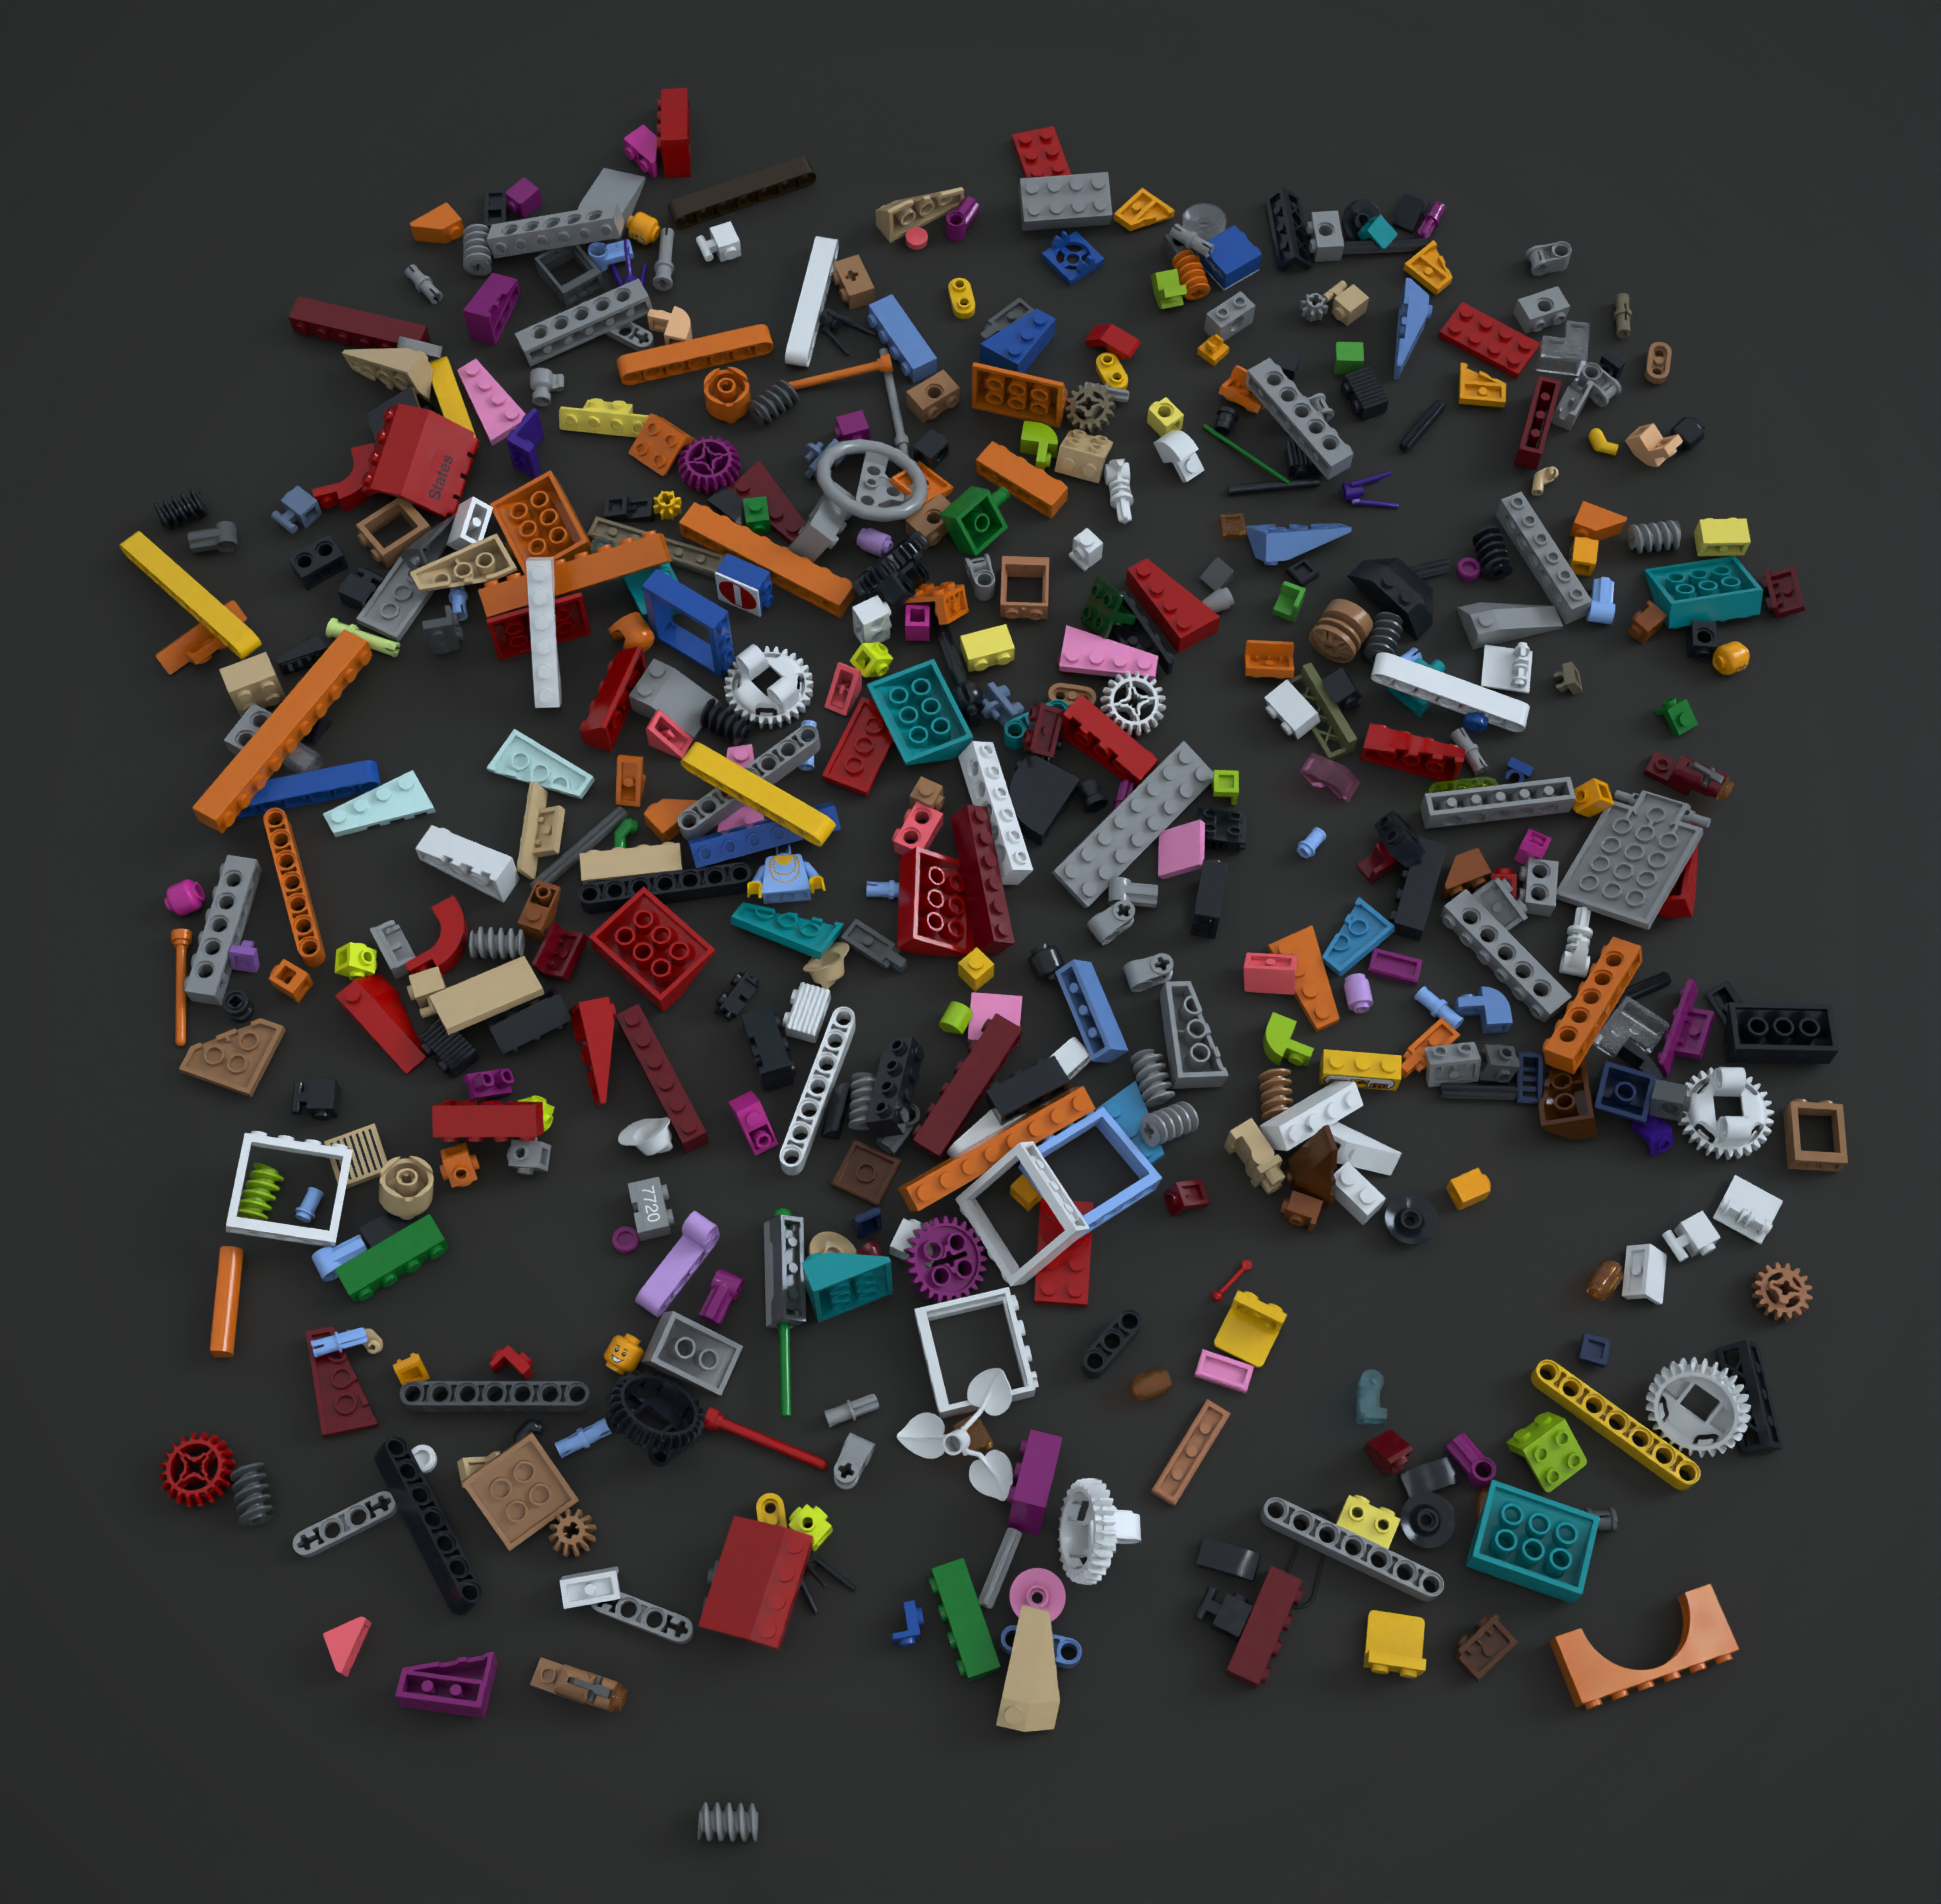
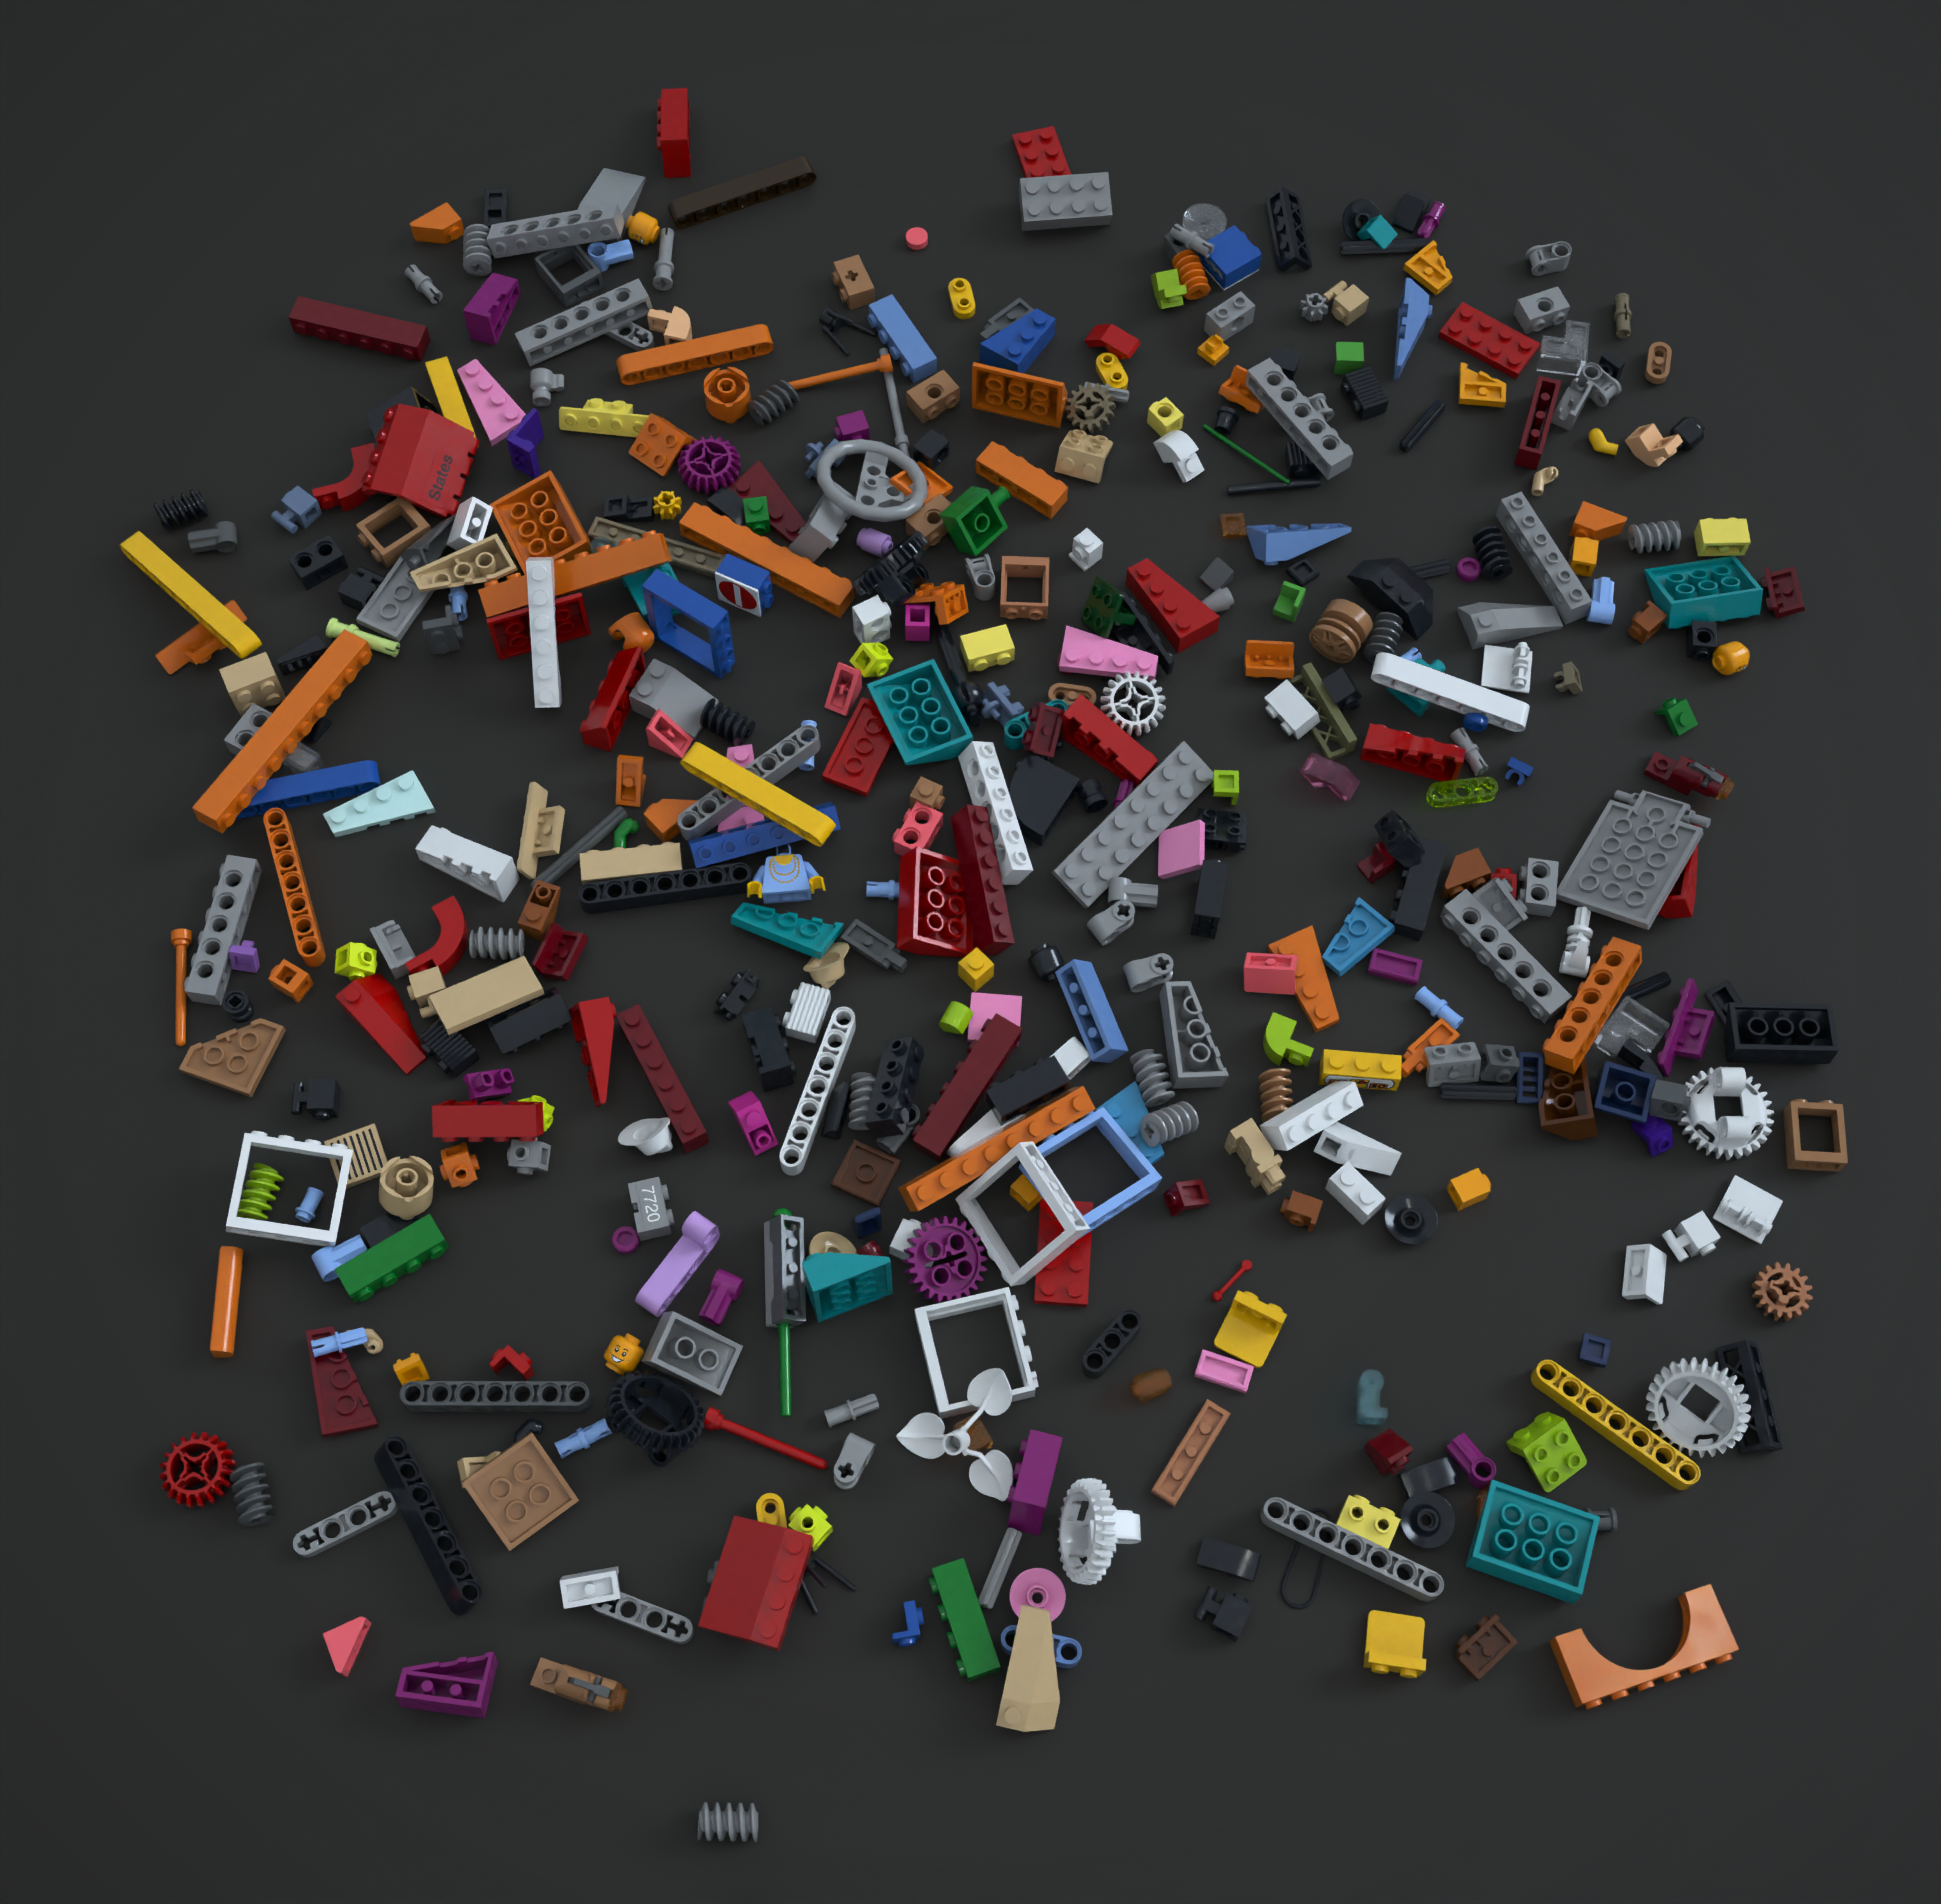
(184, 897): dark pink head -> none
(394, 367): tan wedge -> none
(425, 1458): white tile -> none
(427, 348): light grey beam -> none
(523, 198): magenta brick -> none
(530, 762): light aqua wing -> none
(568, 1524): medium nougat gear -> none
(629, 277): dark purple plant -> none
(642, 148): dark pink slope -> none
(652, 948): red slope -> none
(723, 242): white brick -> none
(781, 695): white piece -> none
(811, 302): white beam -> none
(916, 211): tan wedge -> none
(960, 218): magenta piece -> none
(1040, 441): lime brick -> none
(1083, 268): blue piece -> none
(1118, 478): white piece -> none
(1142, 211): light orange wing -> none
(1263, 1628): dark red brick -> none
(1312, 841): light blue pin -> none
(1312, 1167): reddish brown wedge -> none
(1325, 235): light grey brick -> none
(1354, 490): dark purple plant -> none
(1358, 993): lavender brick -> none
(1490, 1005): medium blue brick -> none
(1497, 802): light grey brick -> none
(1533, 846): dark pink slope -> none
(1592, 798): light orange brick -> none
(1605, 1280): clear orange brick -> none

